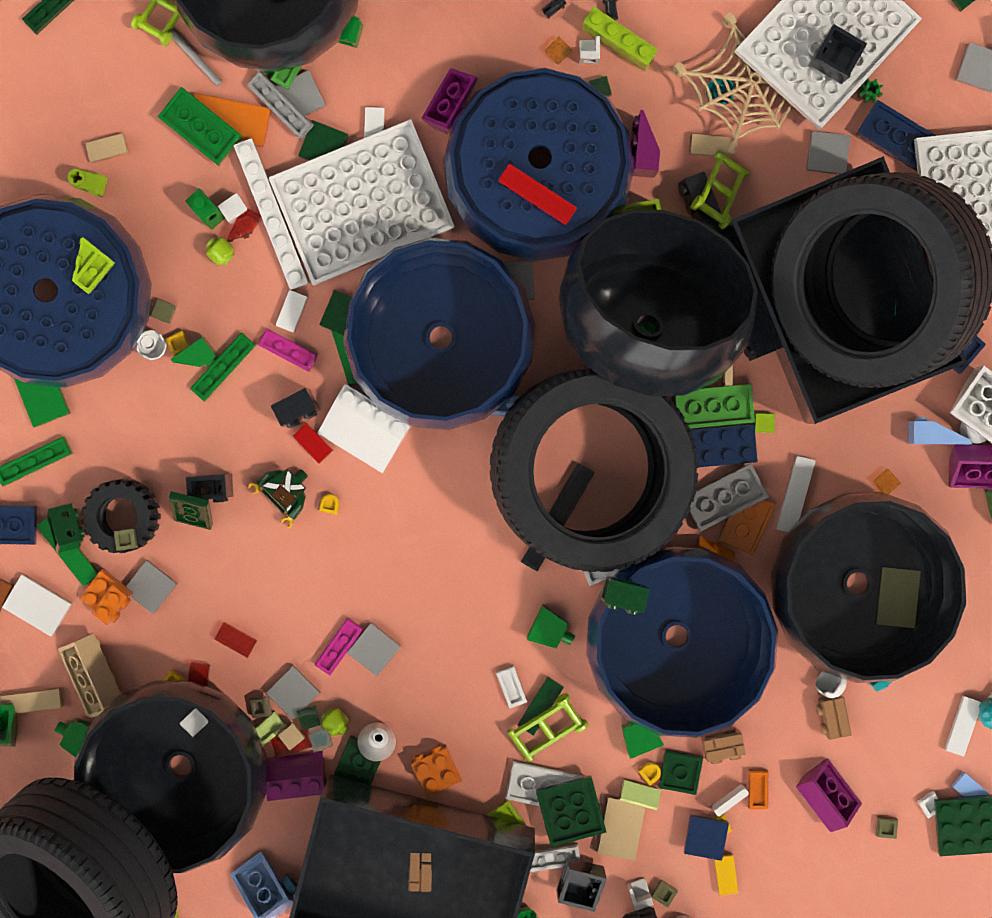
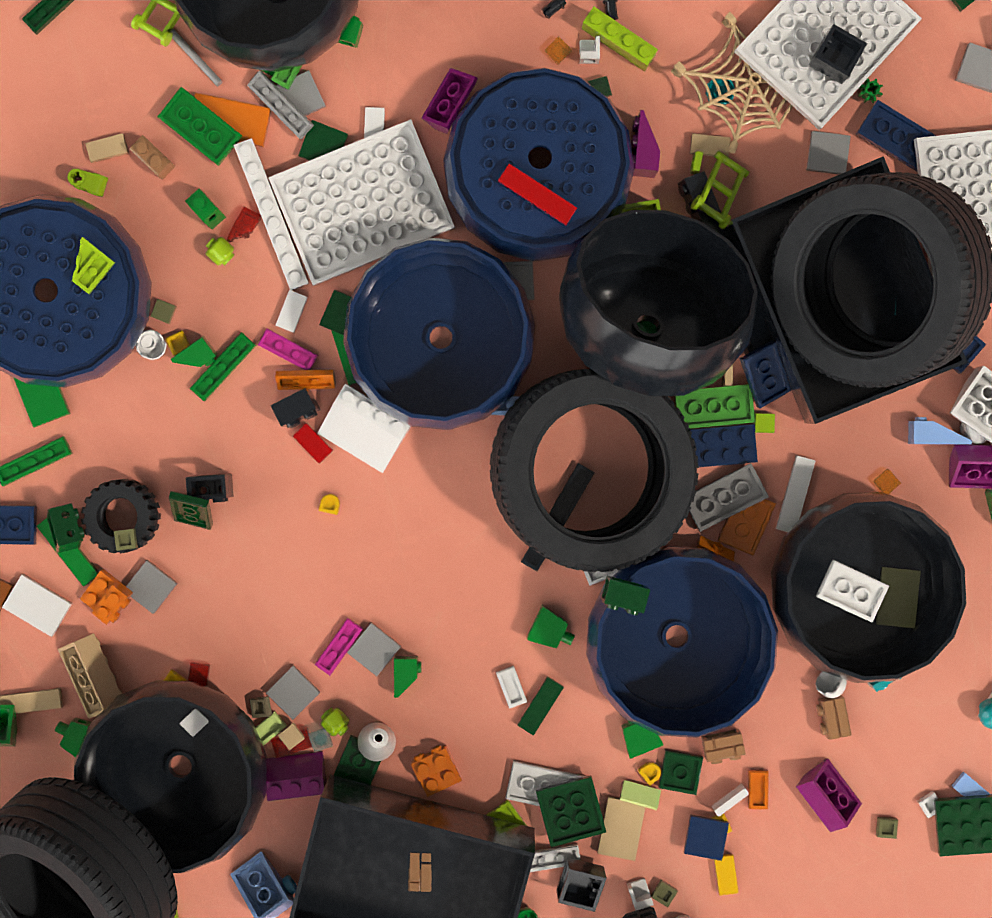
(152, 157): none -> medium nougat brick
(232, 208): white panel -> none
(235, 639): clear red tile -> none
(283, 491): torso -> none
(305, 379): none -> orange plate
(308, 718): clear green tile -> none
(405, 672): none -> green slope
(577, 725): lime piece -> none
(696, 162): none -> lime tile
(765, 374): none -> dark blue tile
(852, 591): none -> white tile
(963, 726): white tile -> none

